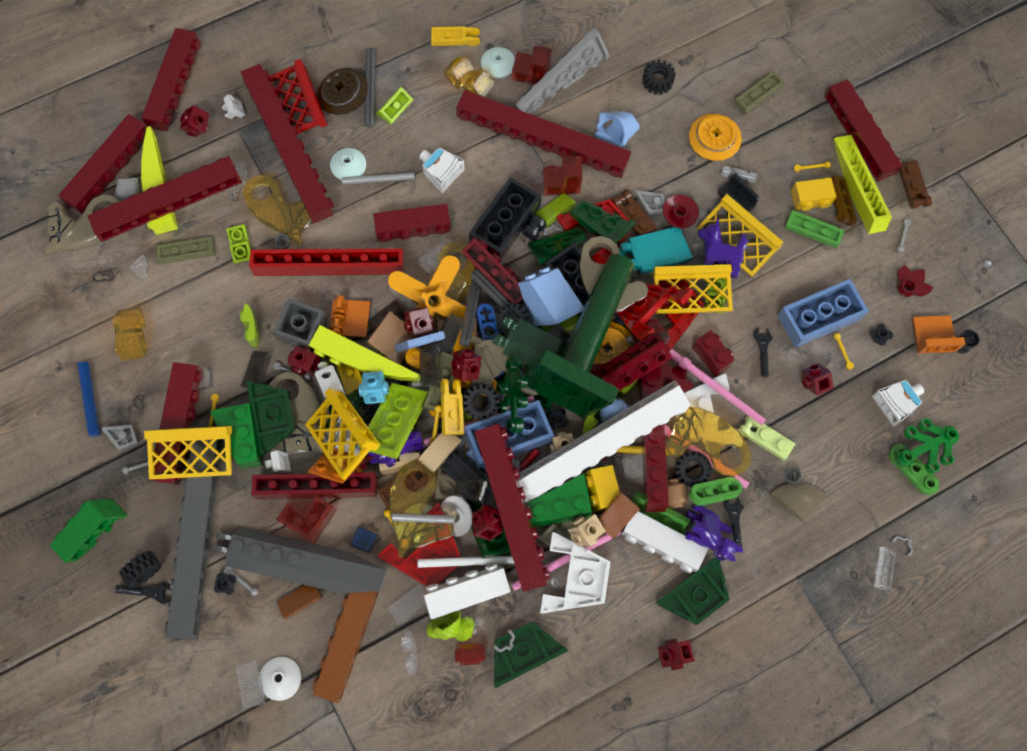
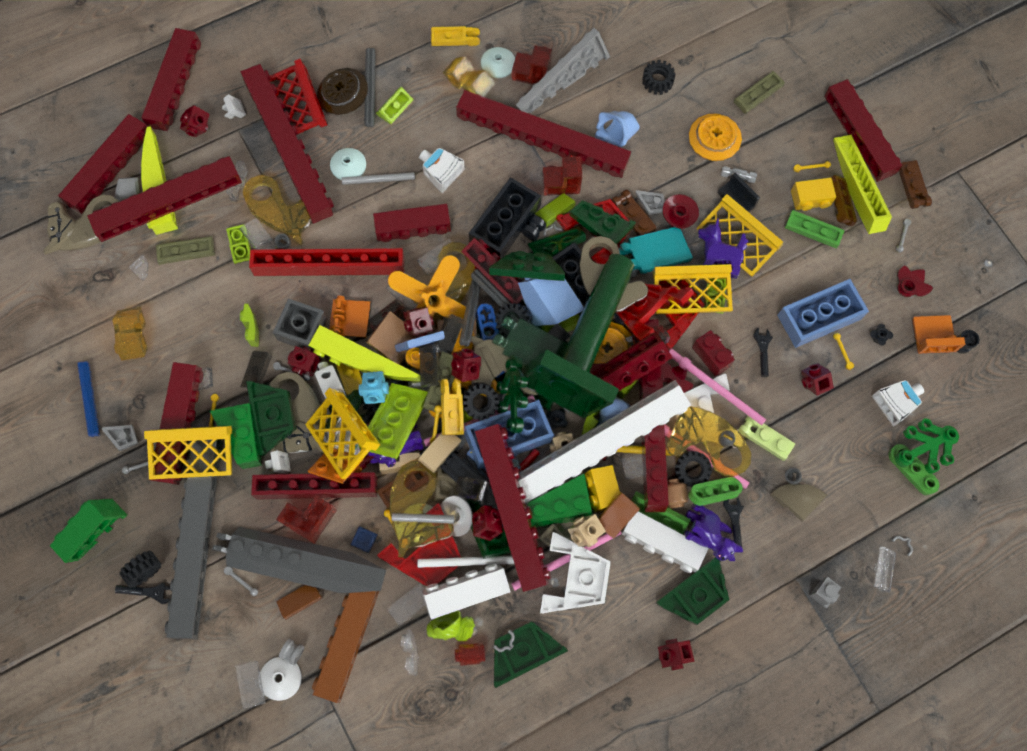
(219, 583): black plate -> none
(257, 235): none -> clear plate
(291, 651): none -> light grey wheel
(528, 266): none -> dark green wing
(725, 441): none -> dark grey hinge
(825, 592): none -> light grey brick

